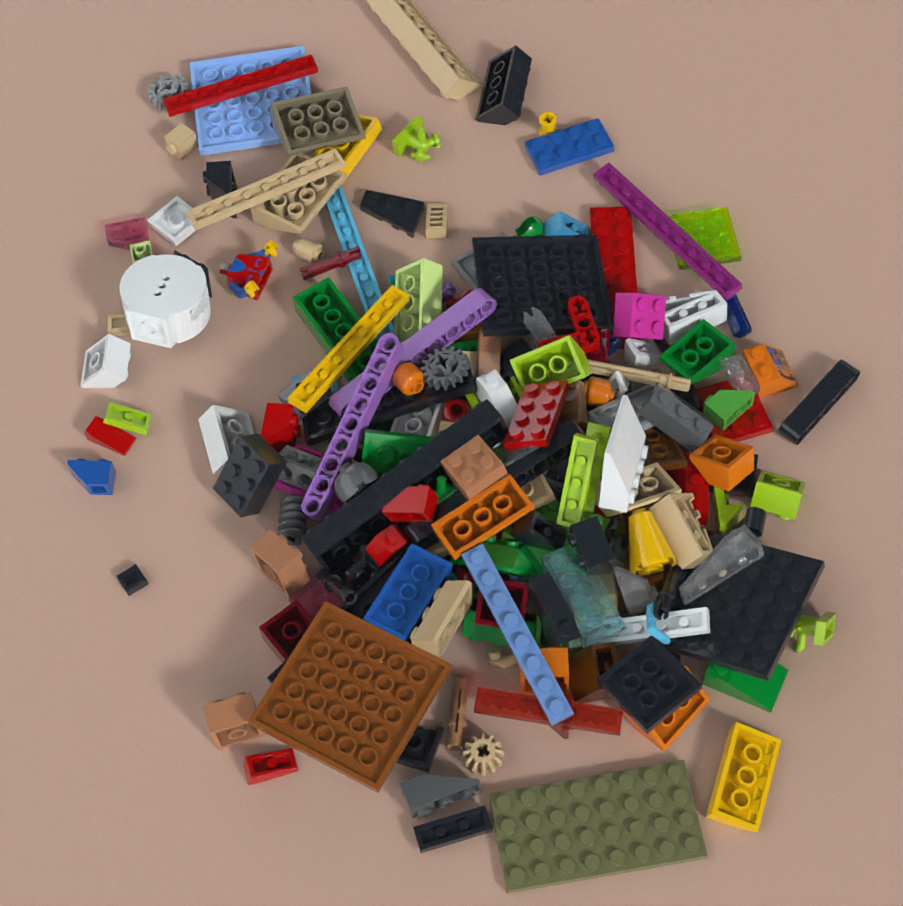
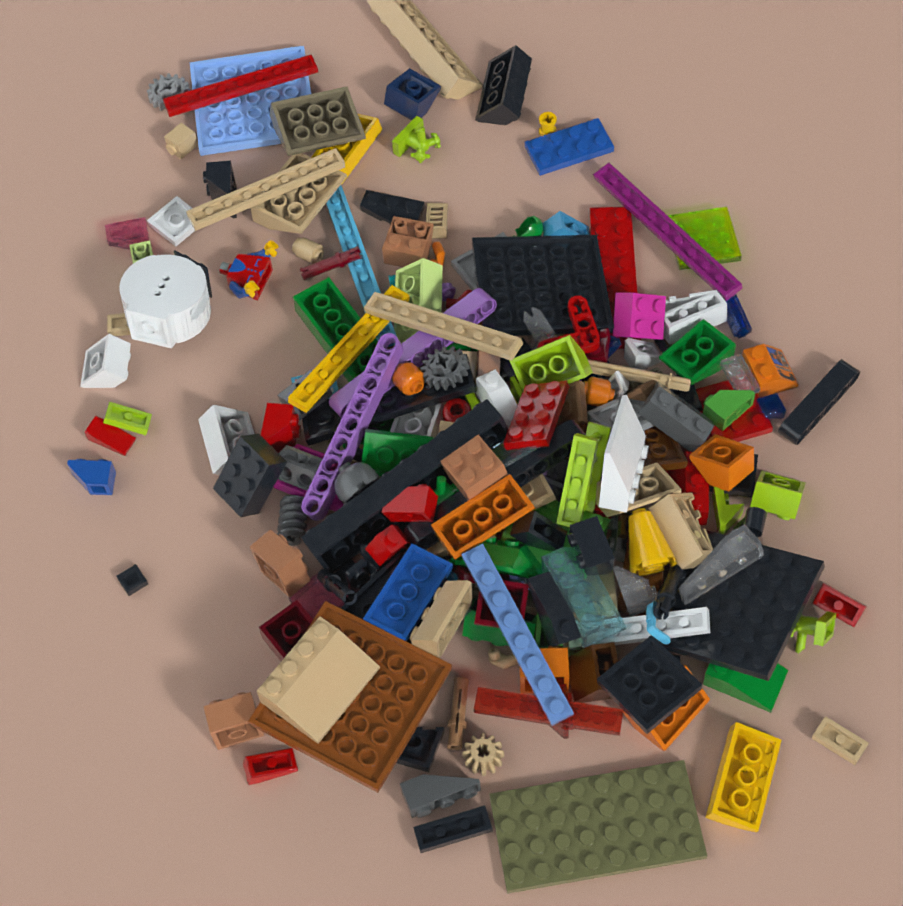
(317, 680): none -> tan slope
(407, 241): none -> nougat slope
(411, 94): none -> dark blue slope
(439, 253): none -> orange arm
(443, 326): none -> tan plate
(642, 391): none -> medium nougat slope
(772, 406): none -> clear blue slope
(835, 601): none -> red slope
(840, 740): none -> tan plate

